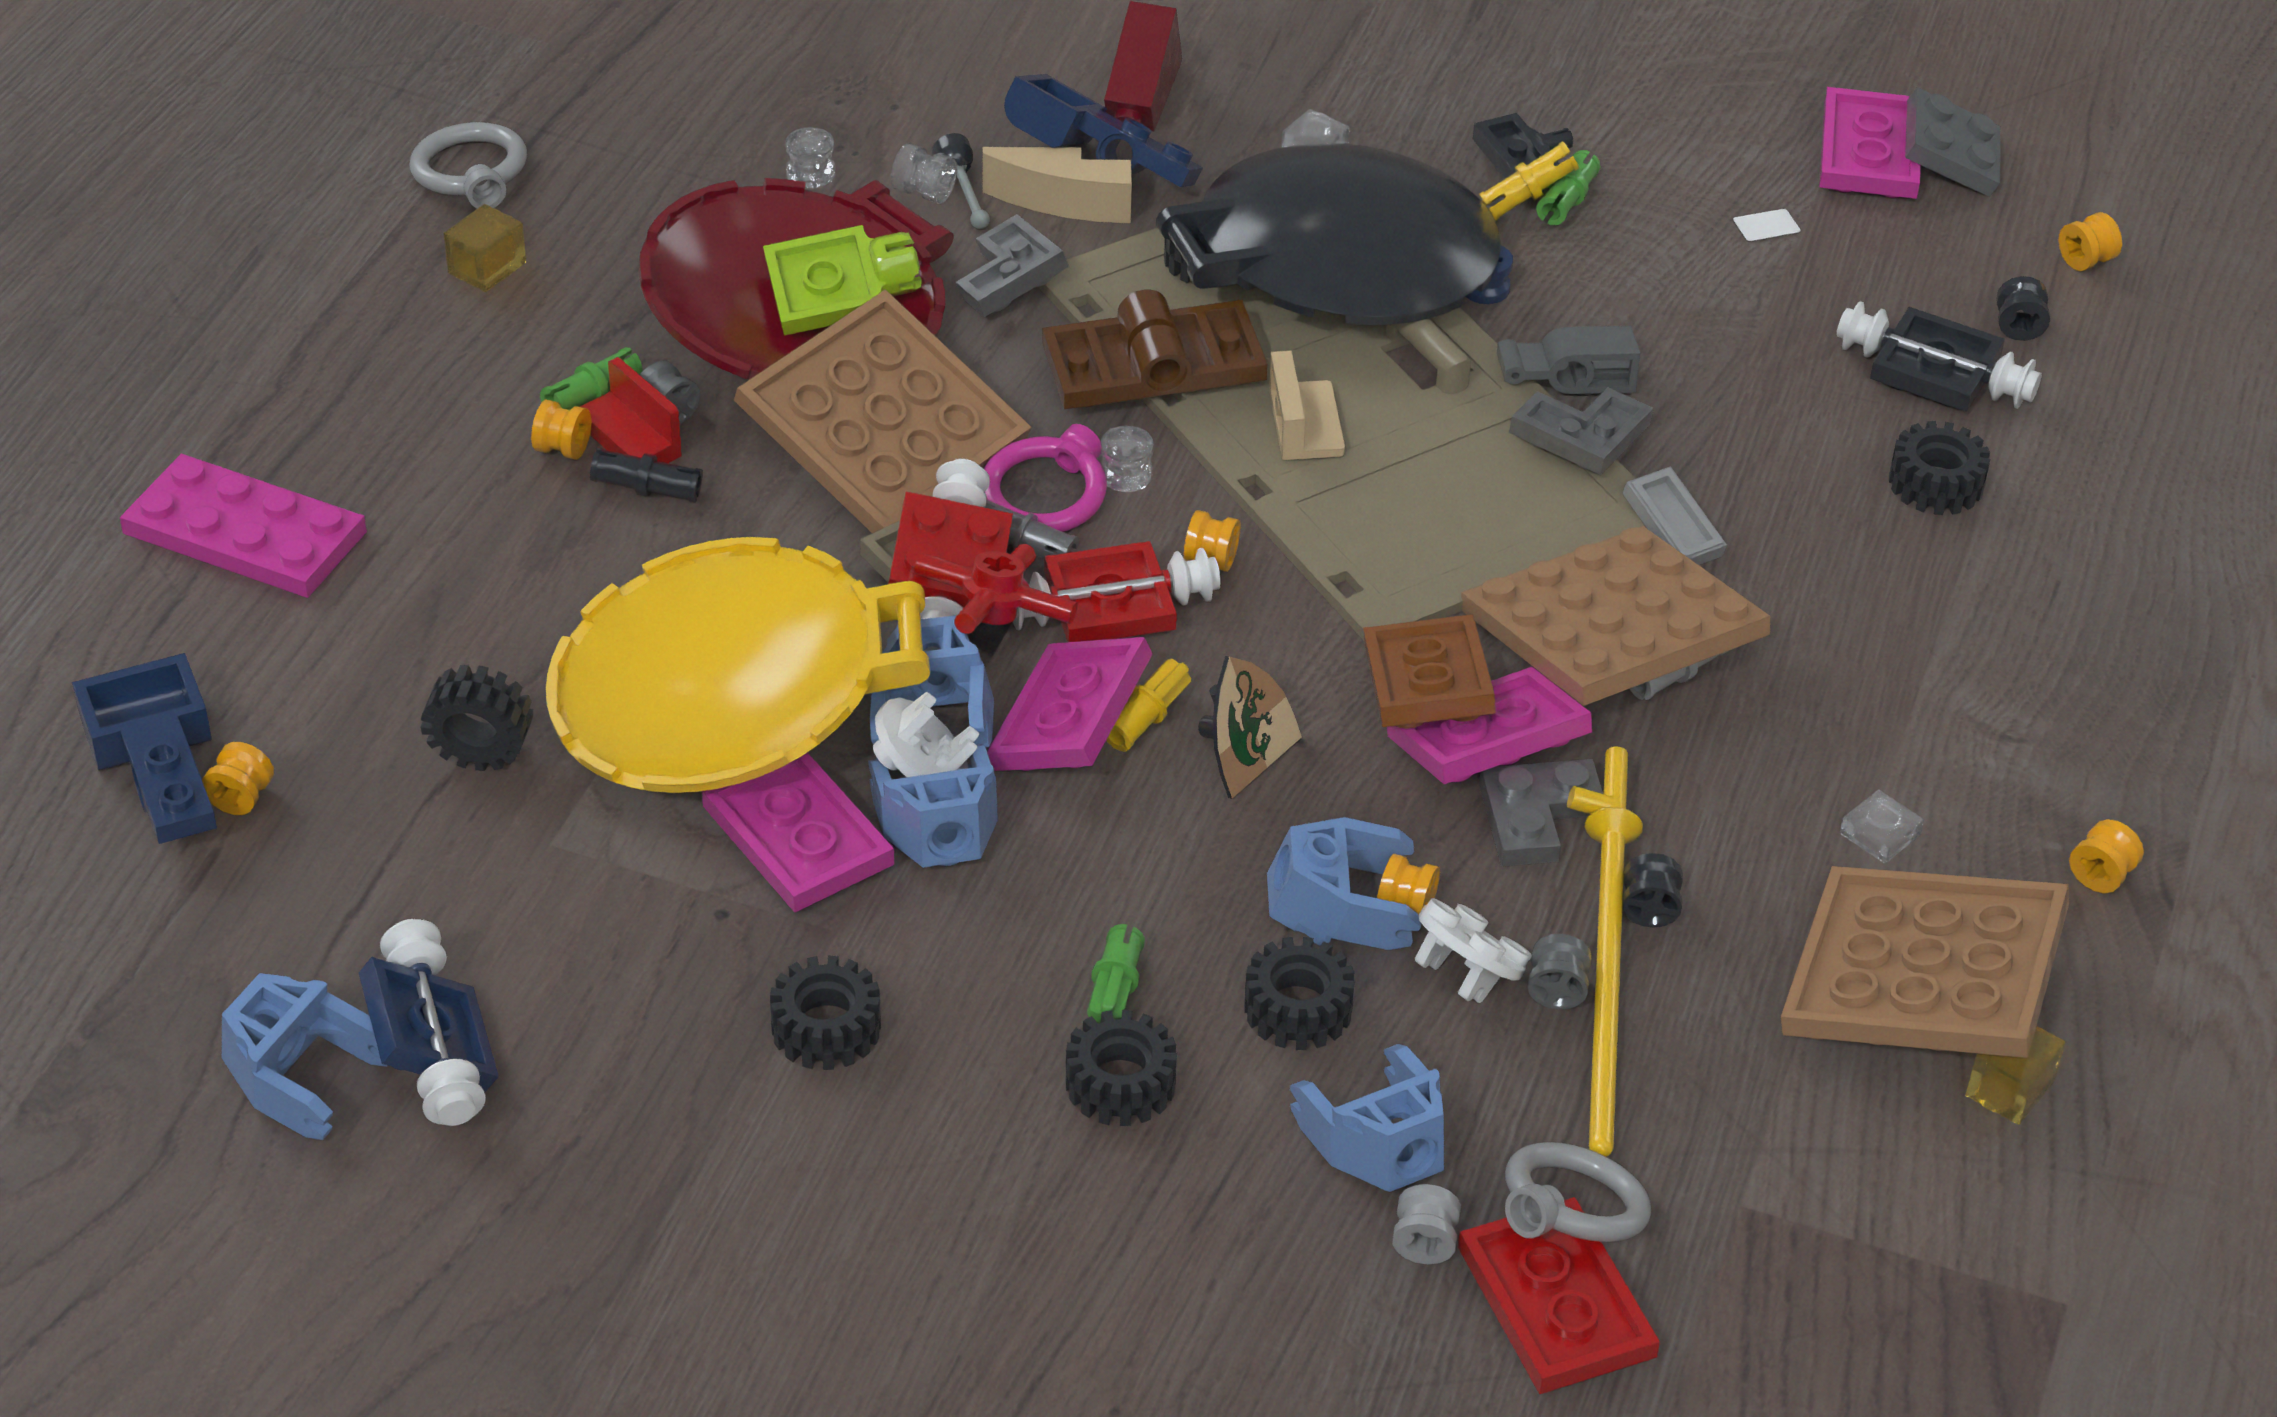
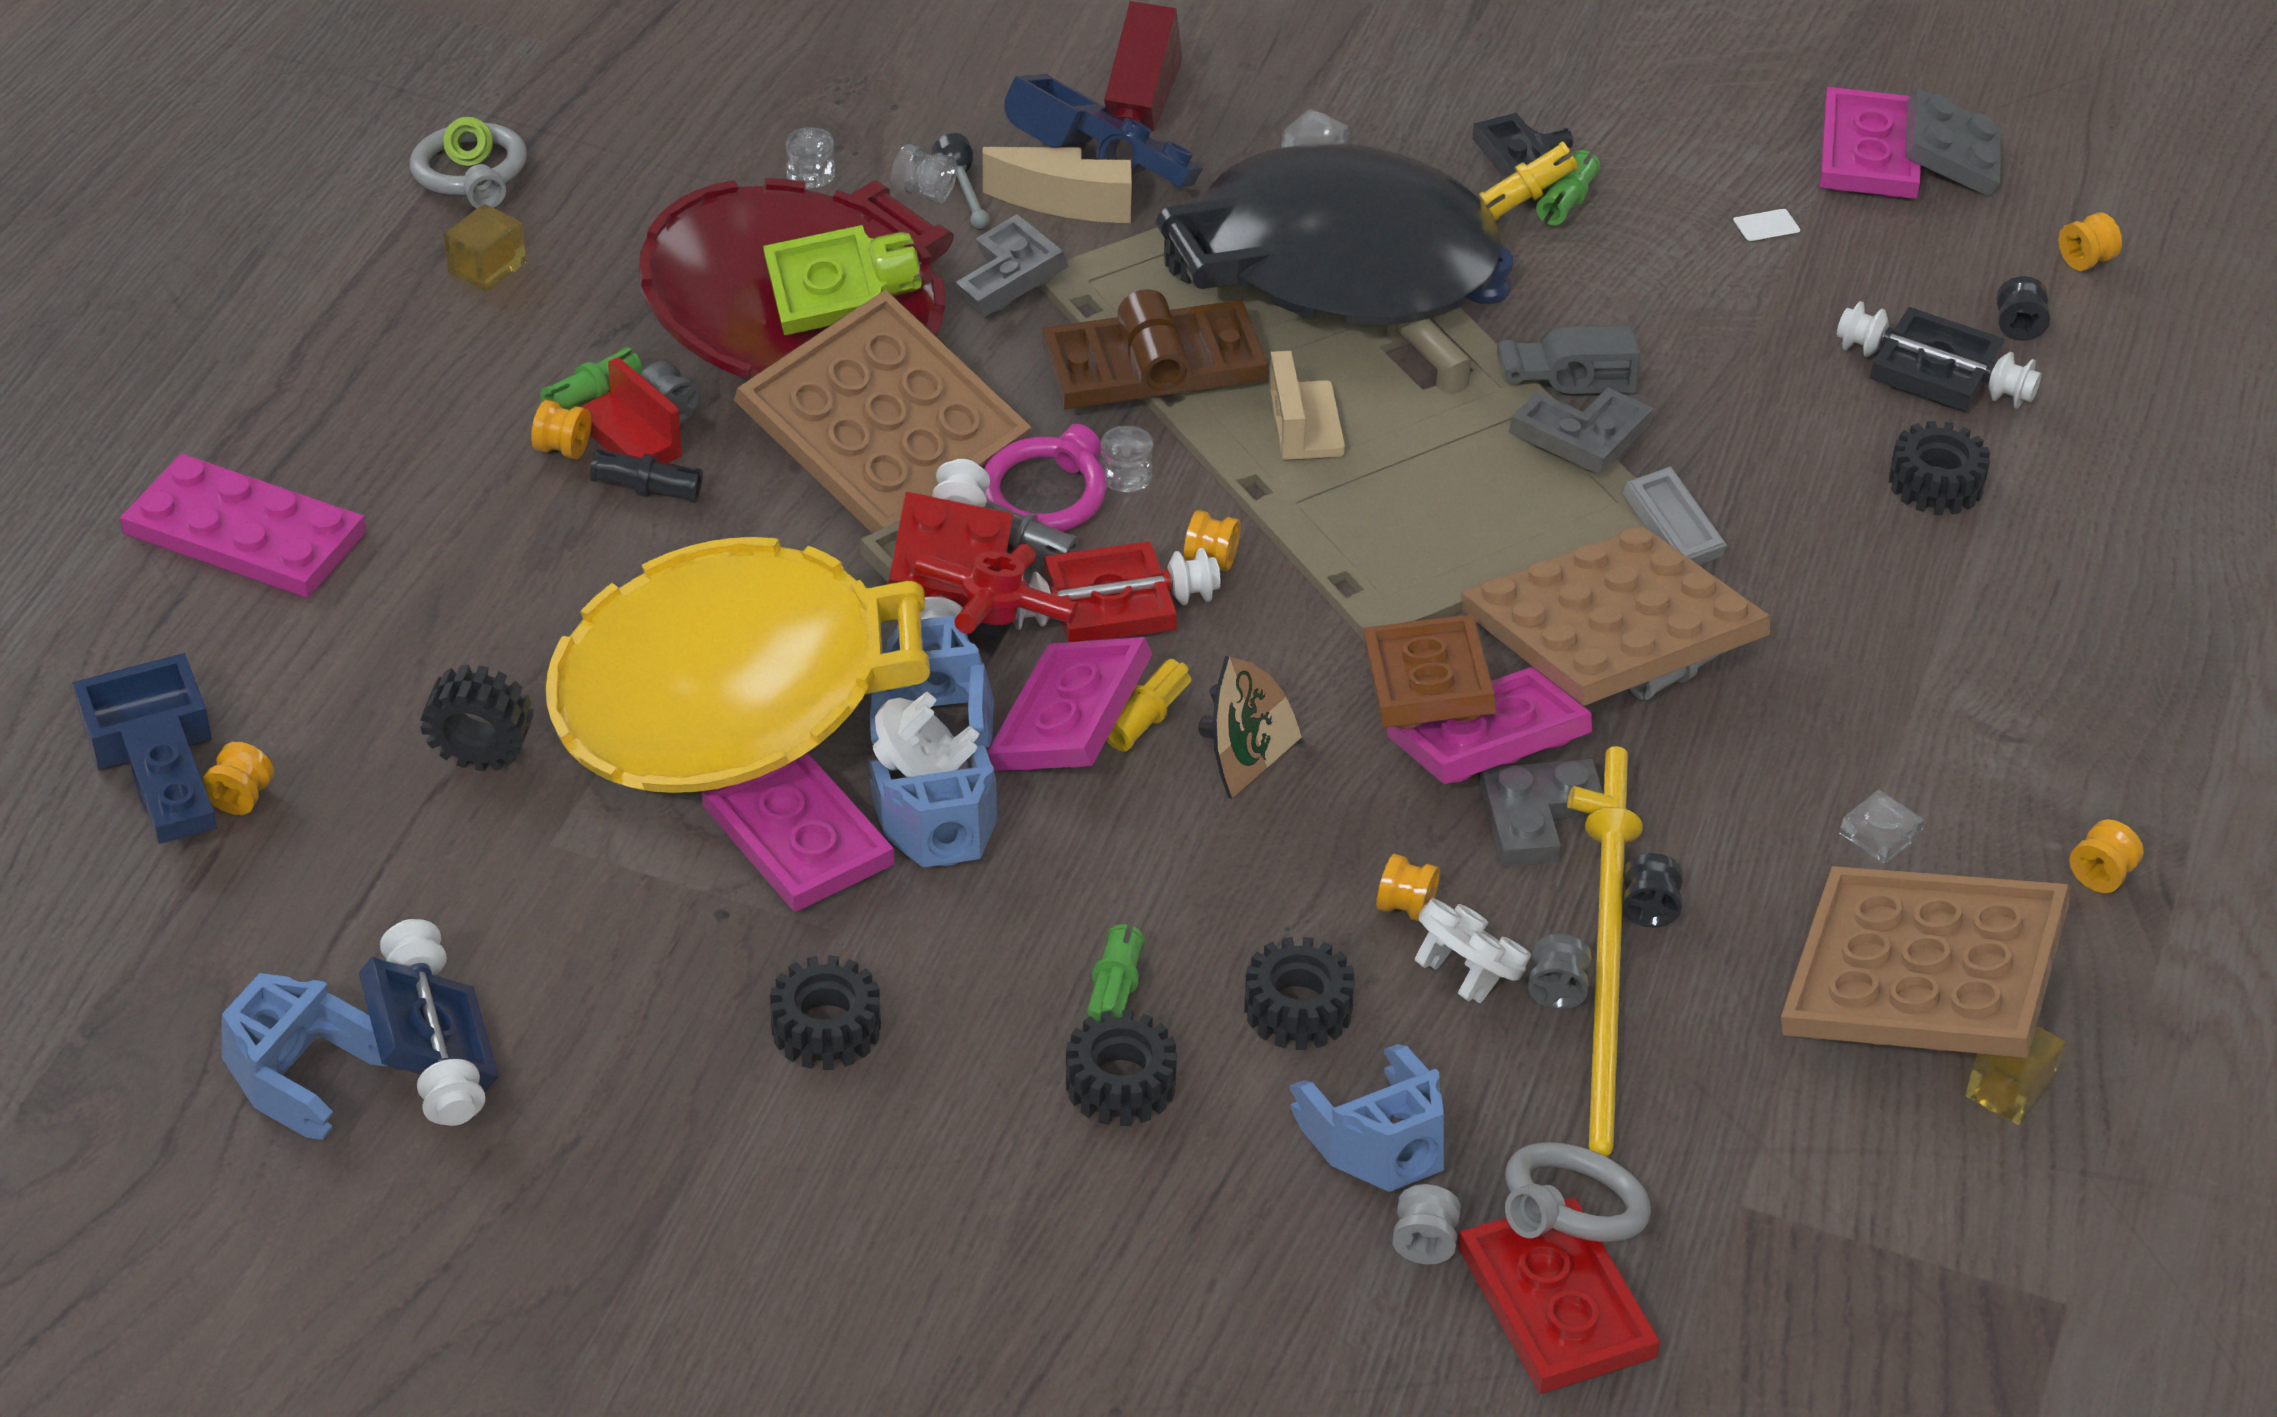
(453, 137): none -> lime plate
(1312, 884): medium blue piece -> none

